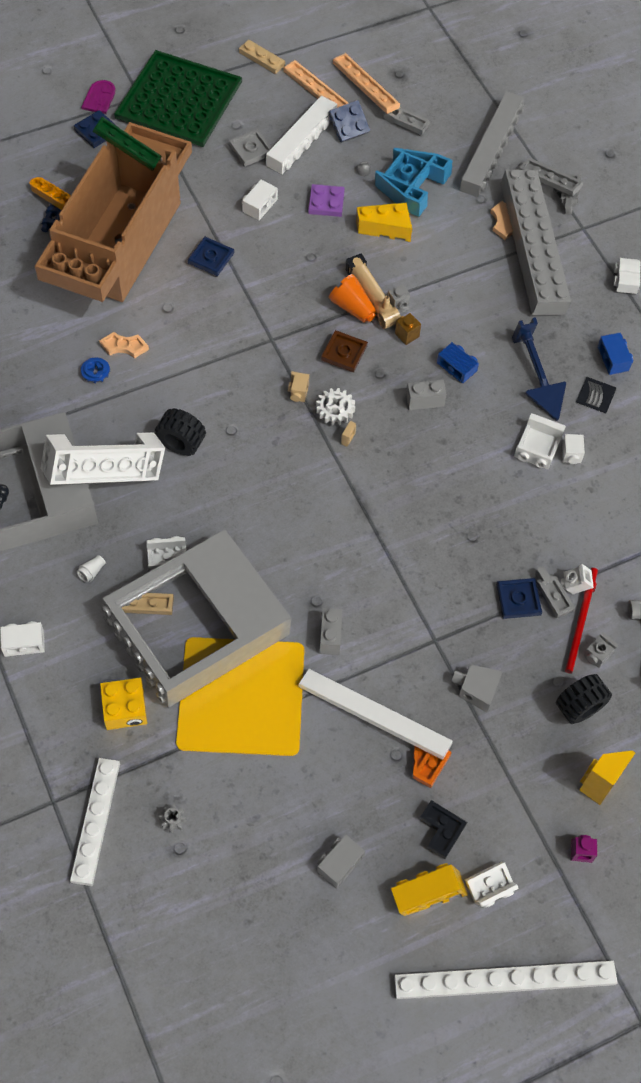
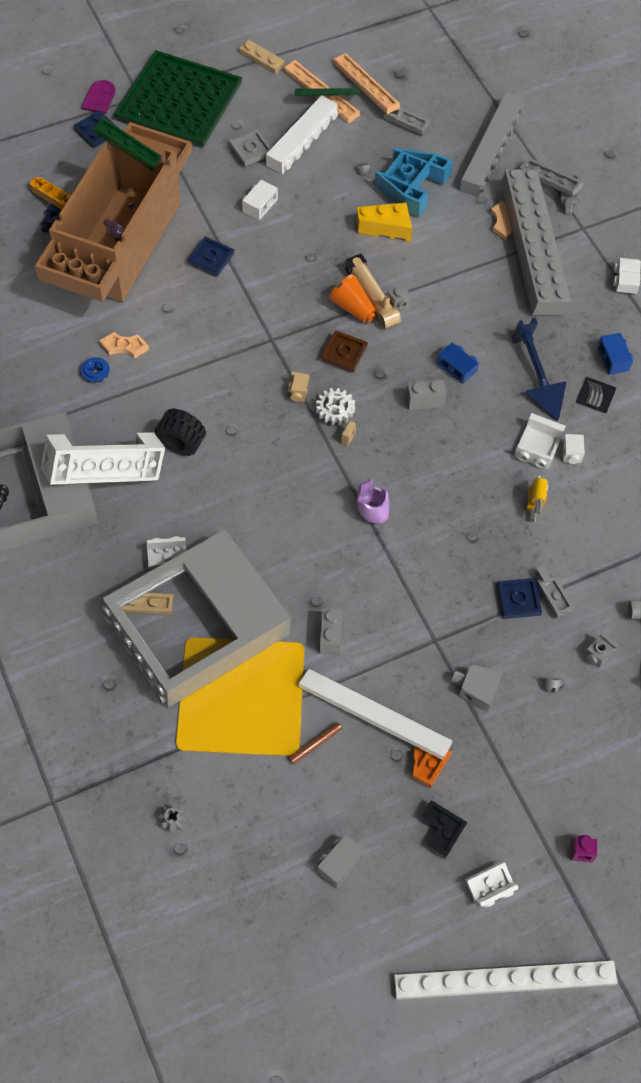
(22, 639): white brick -> none
(90, 569): white cone -> none
(95, 822): white plate -> none
(113, 228): none -> cylinder
(123, 703): yellow brick -> none
(315, 743): none -> dark orange bar
(326, 91): none -> dark green tile
(326, 200): medium lavender plate -> none
(349, 121): plate -> none
(373, 502): none -> lavender helmet
(407, 328): pearl gold brick -> none
(428, 889): yellow wedge -> none
(537, 497): none -> yellow piece
(551, 683): none -> light grey hinge
(577, 579): white brick -> none
(580, 624): red bar -> none
(583, 698): black tyre -> none
(603, 774): yellow slope -> none

